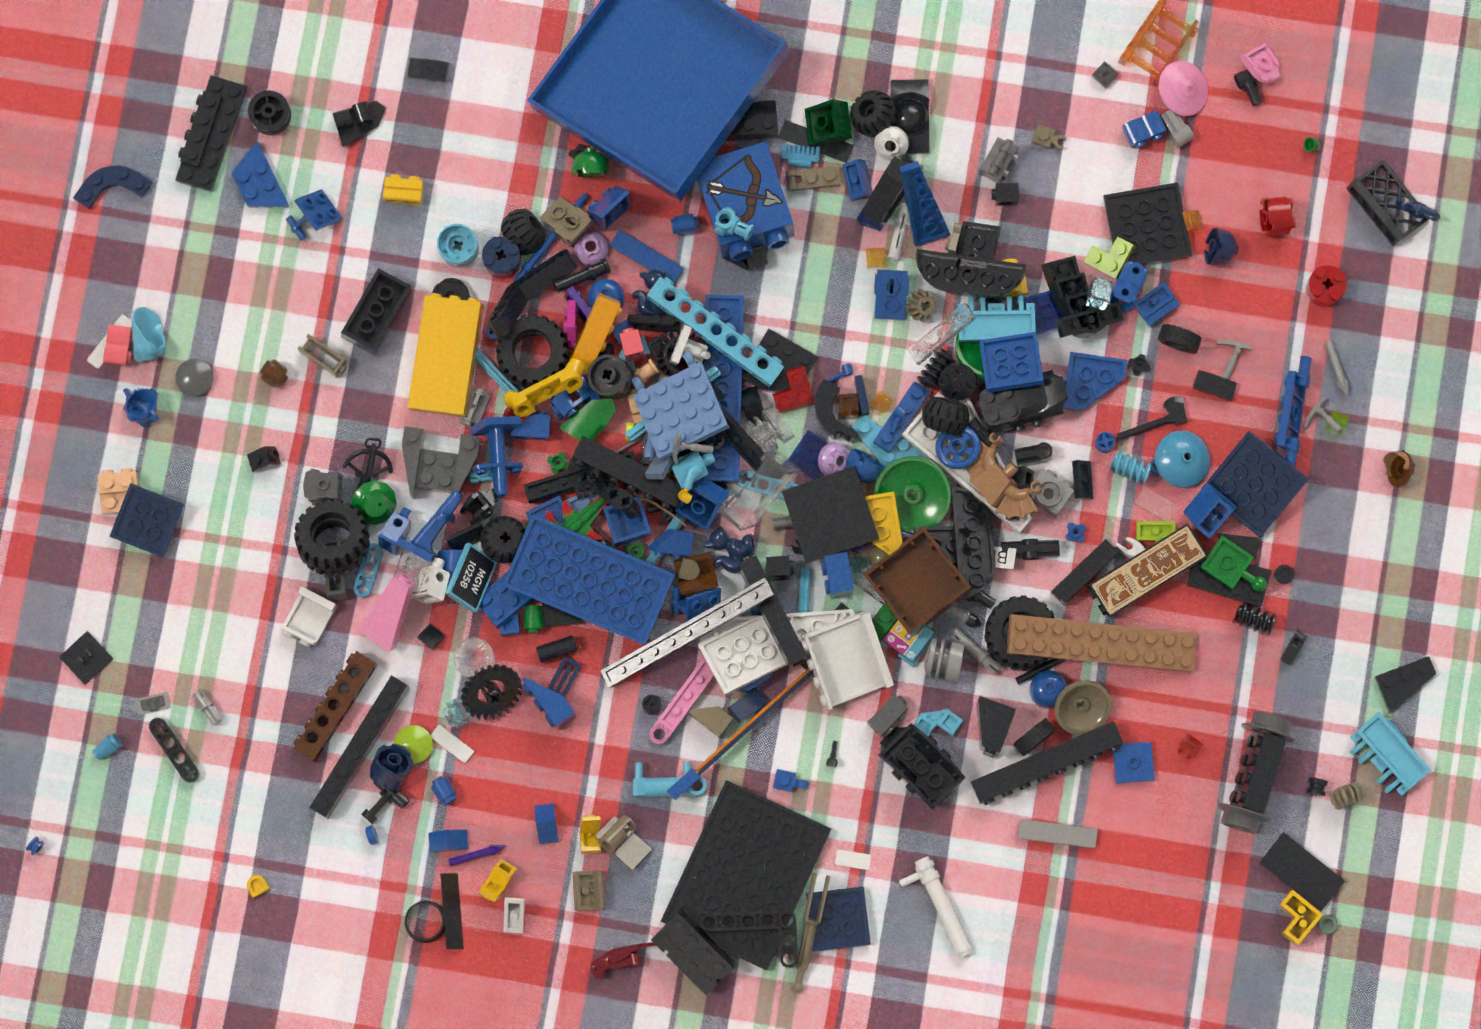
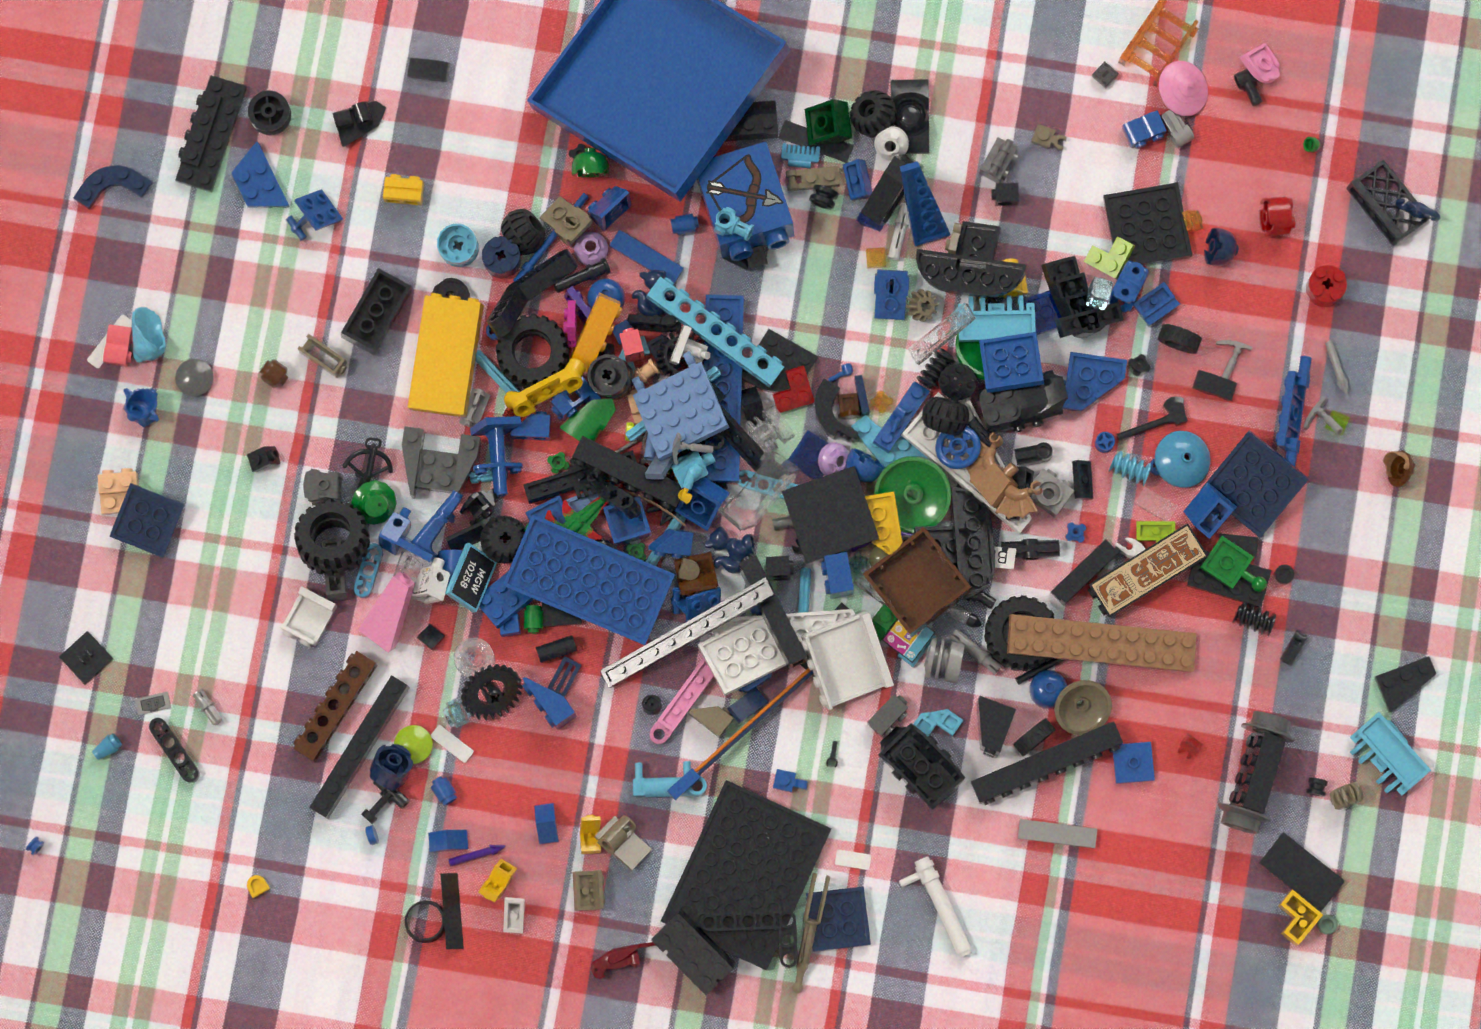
(823, 196): none -> black wheel

